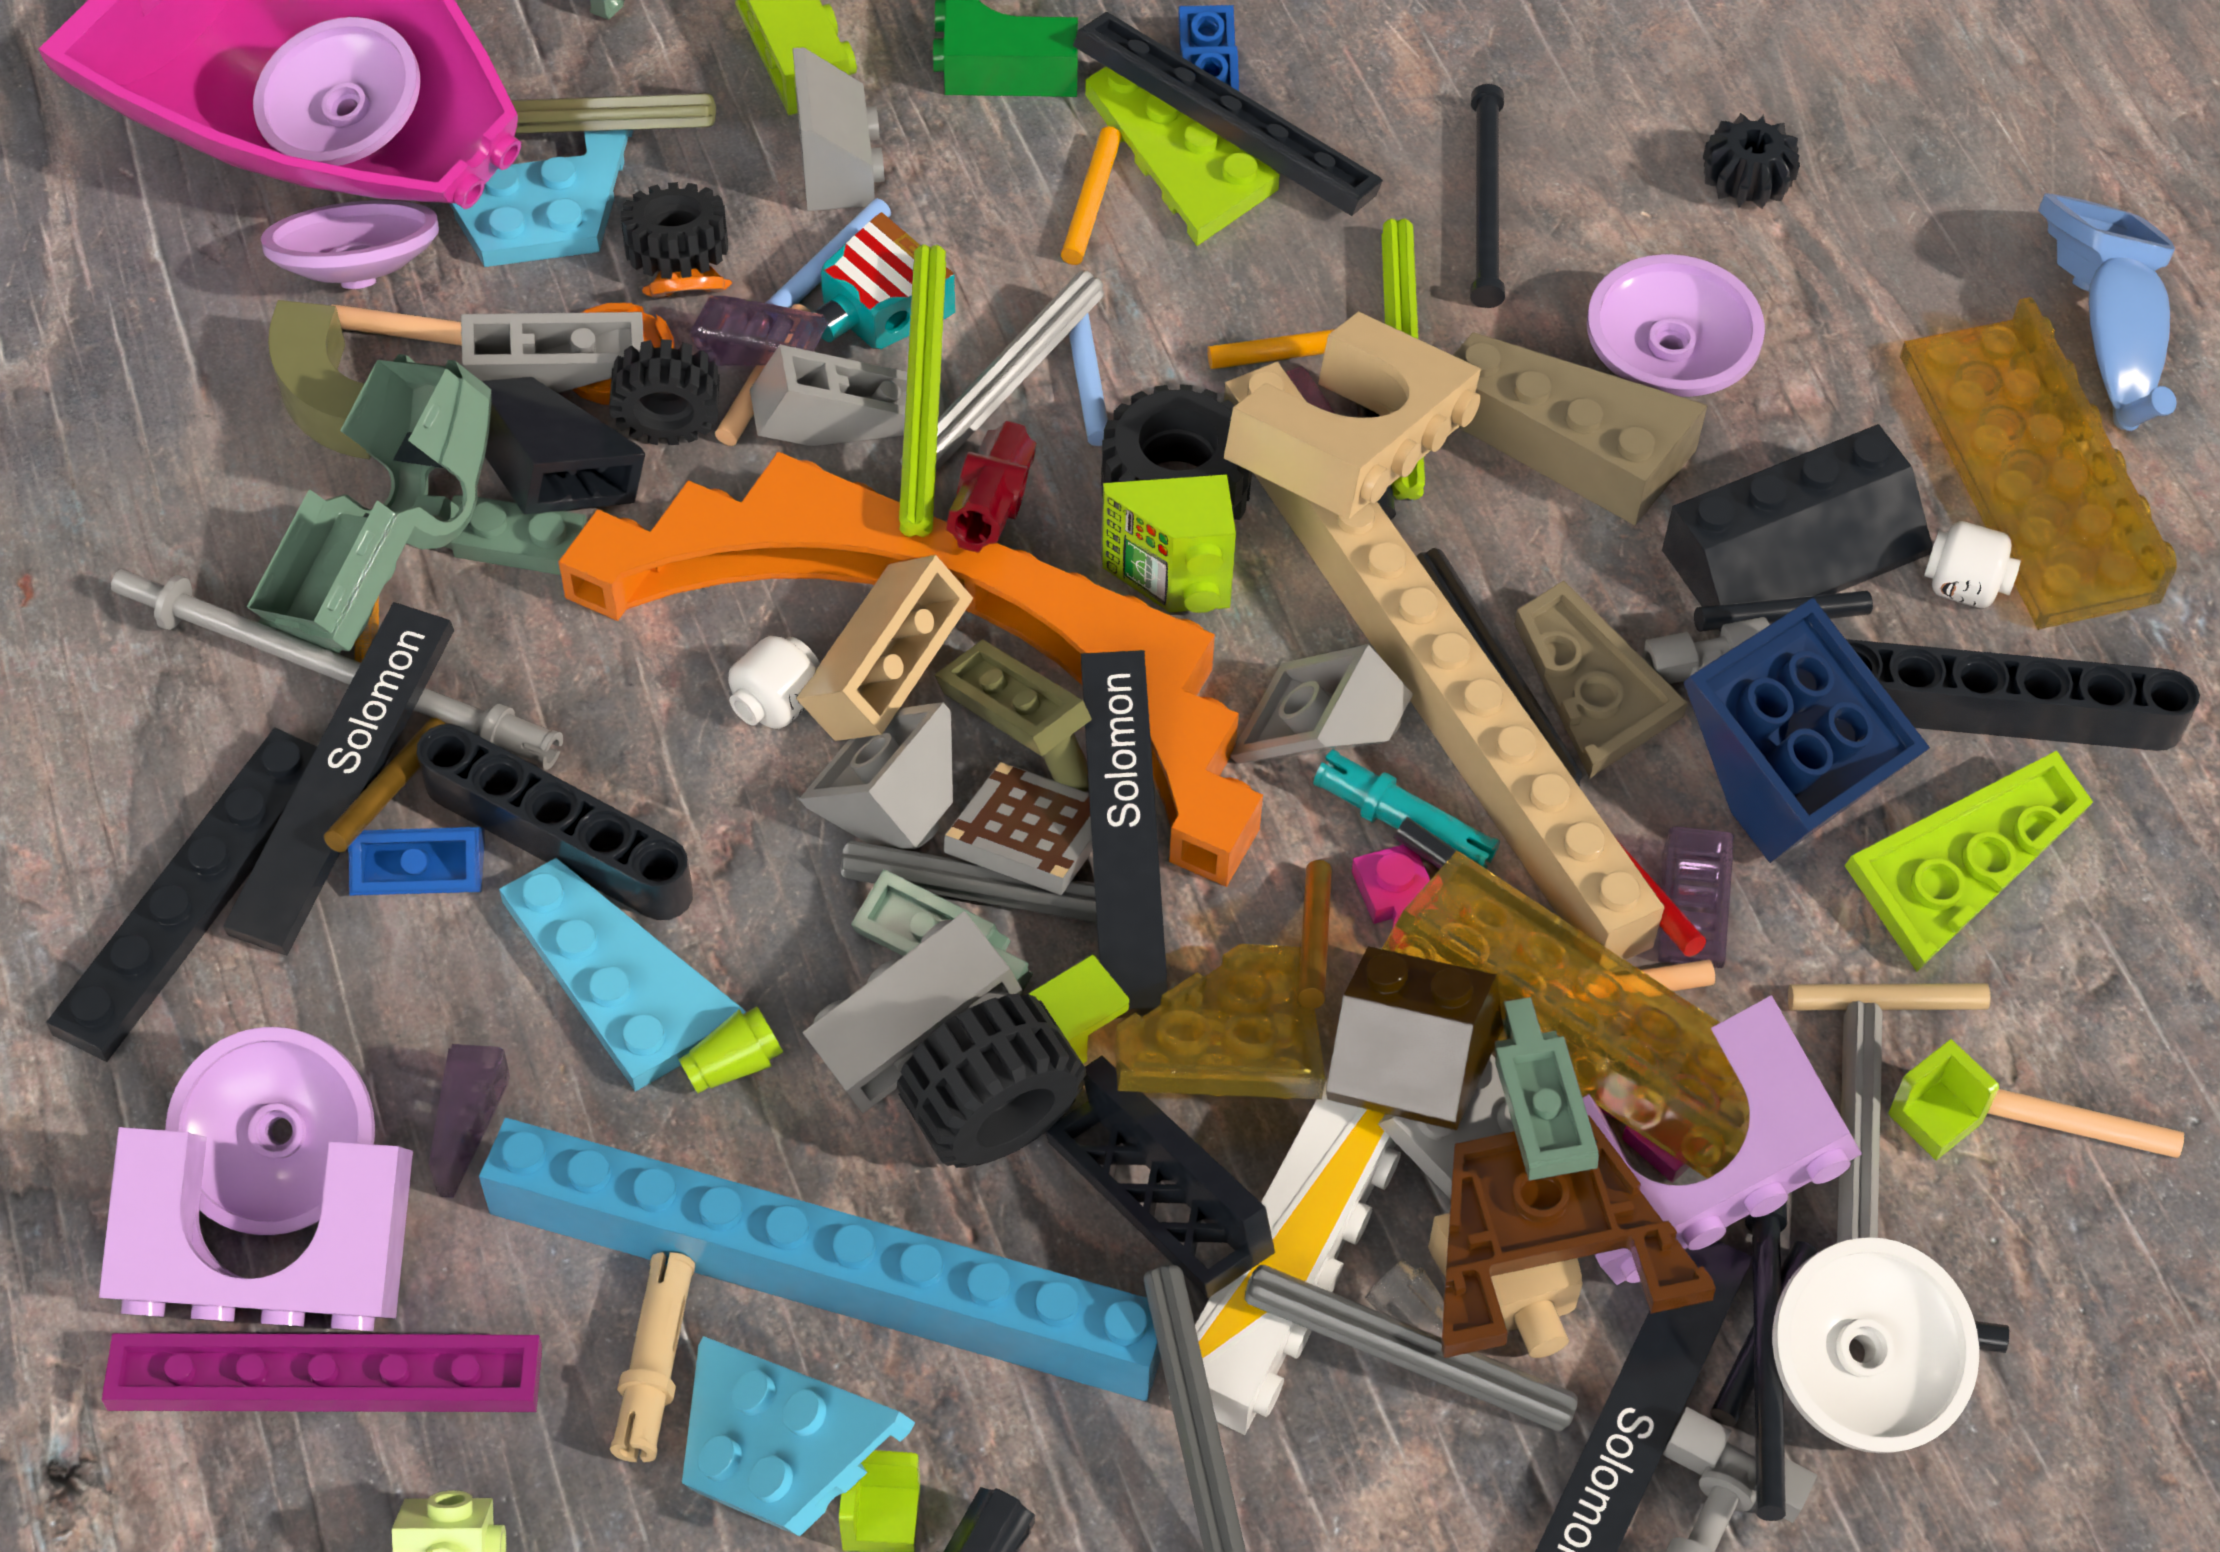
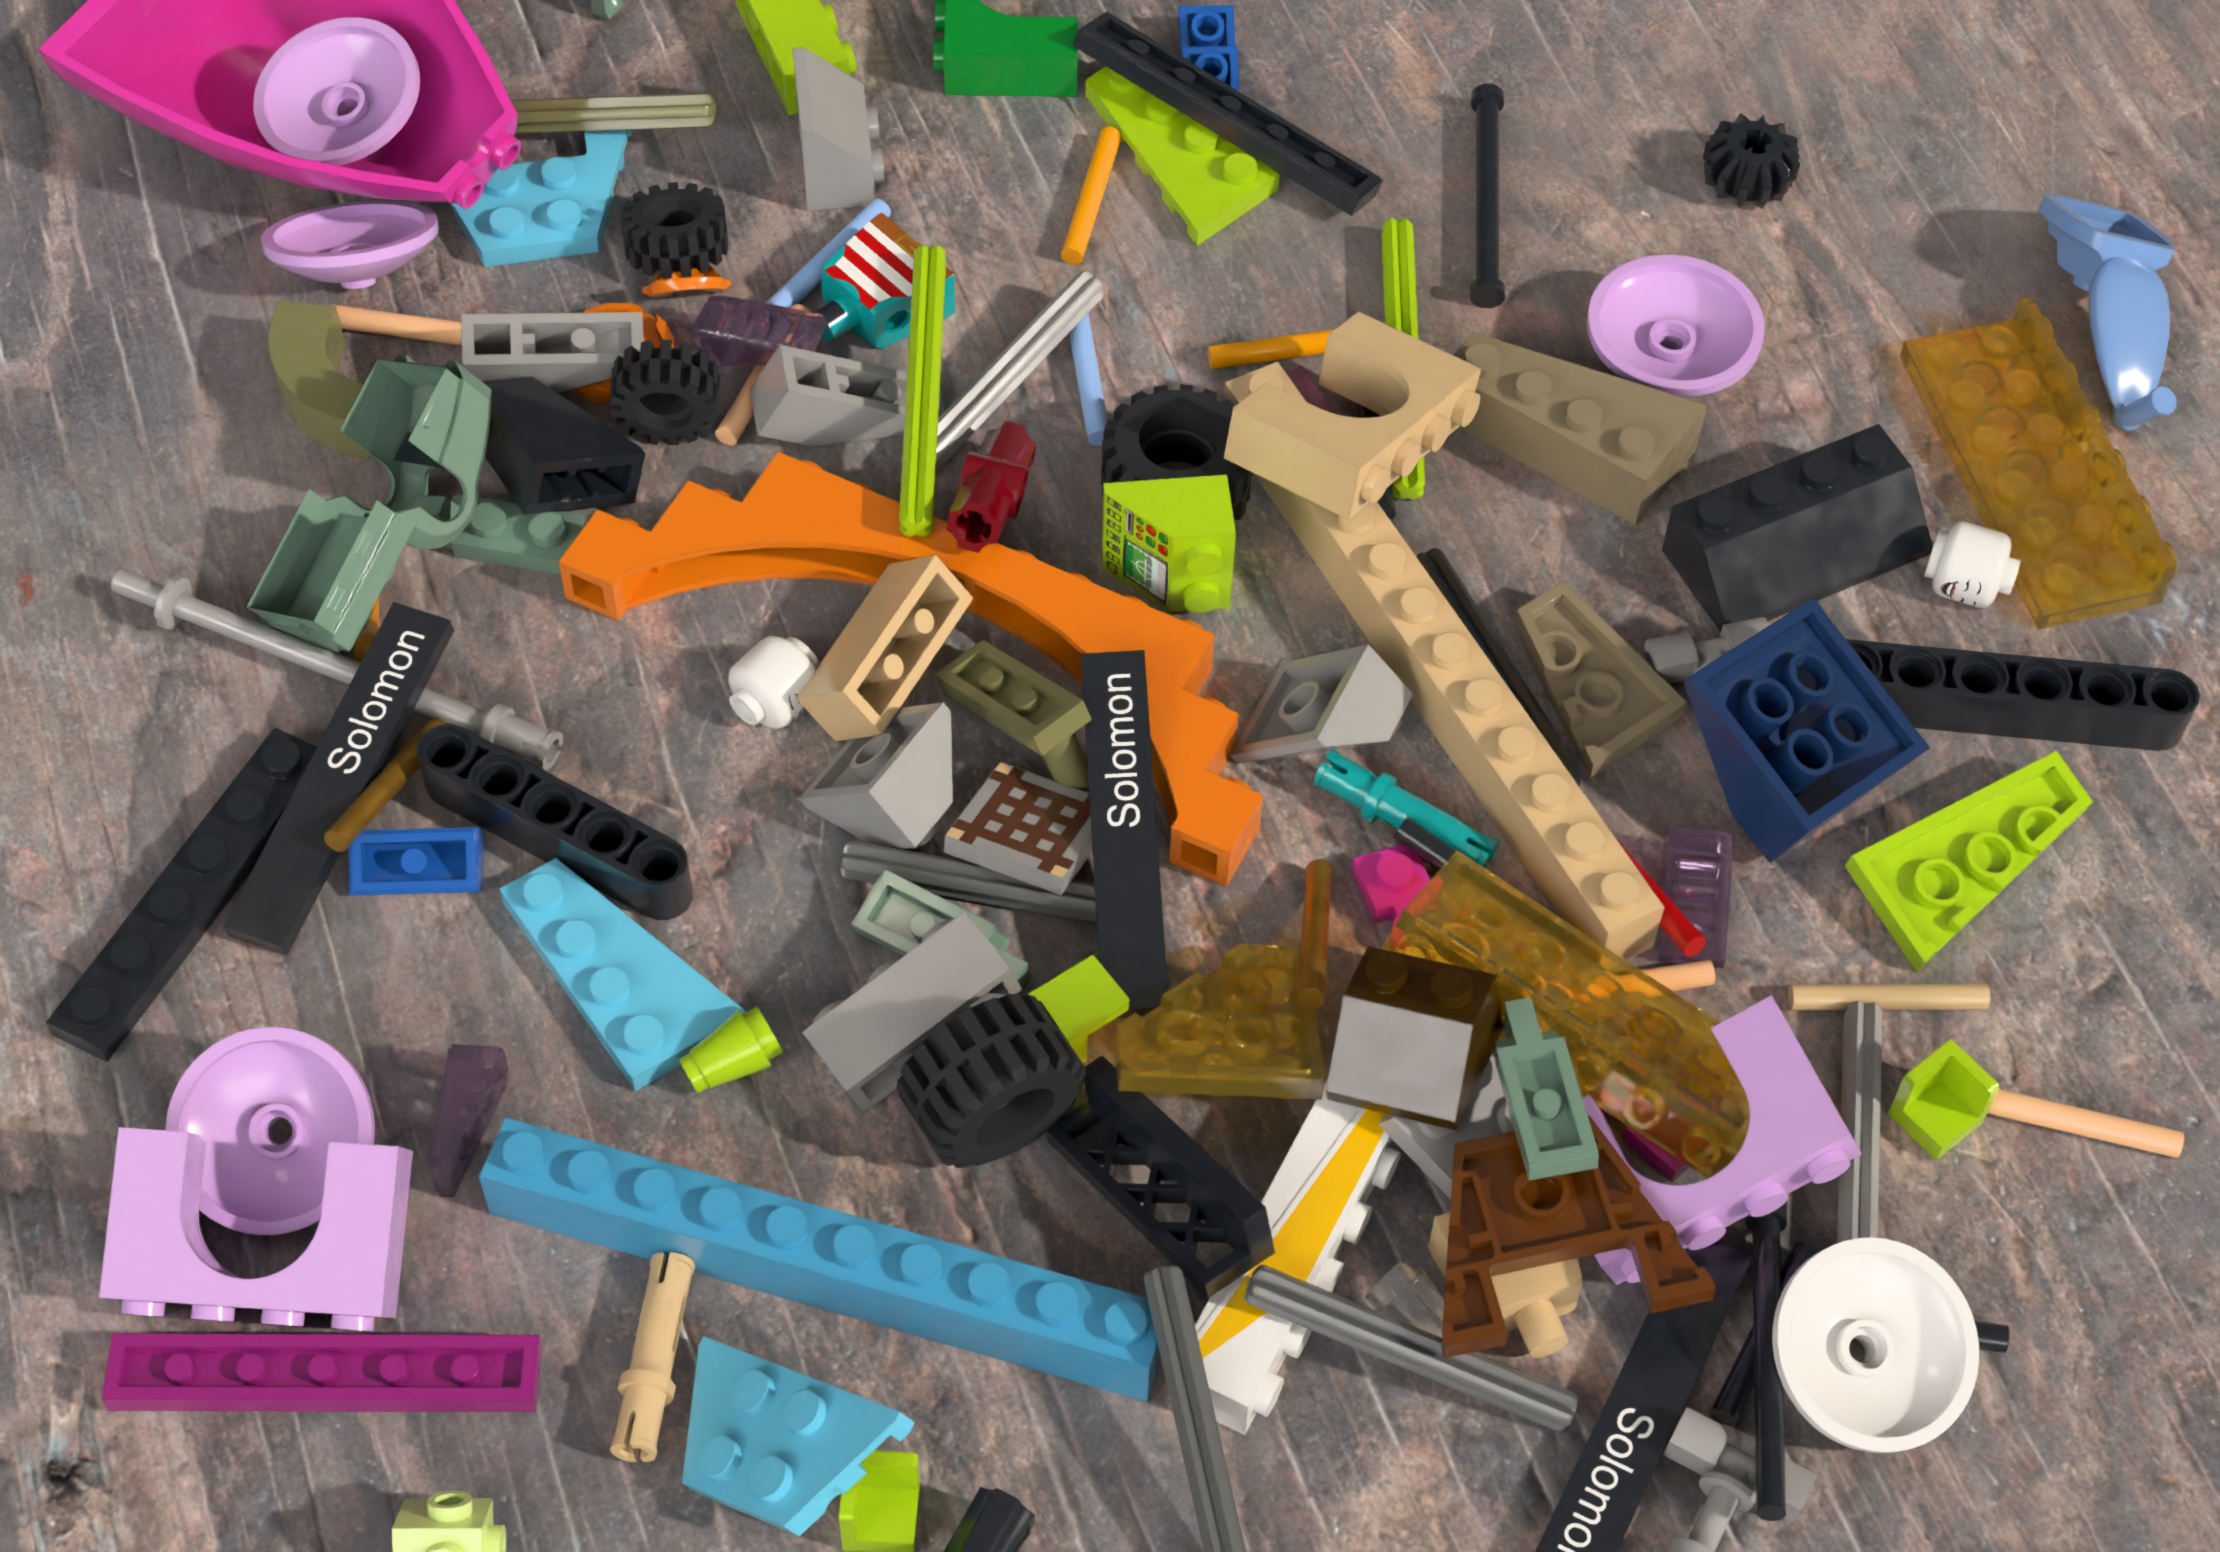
(1834, 605): black bar -> none

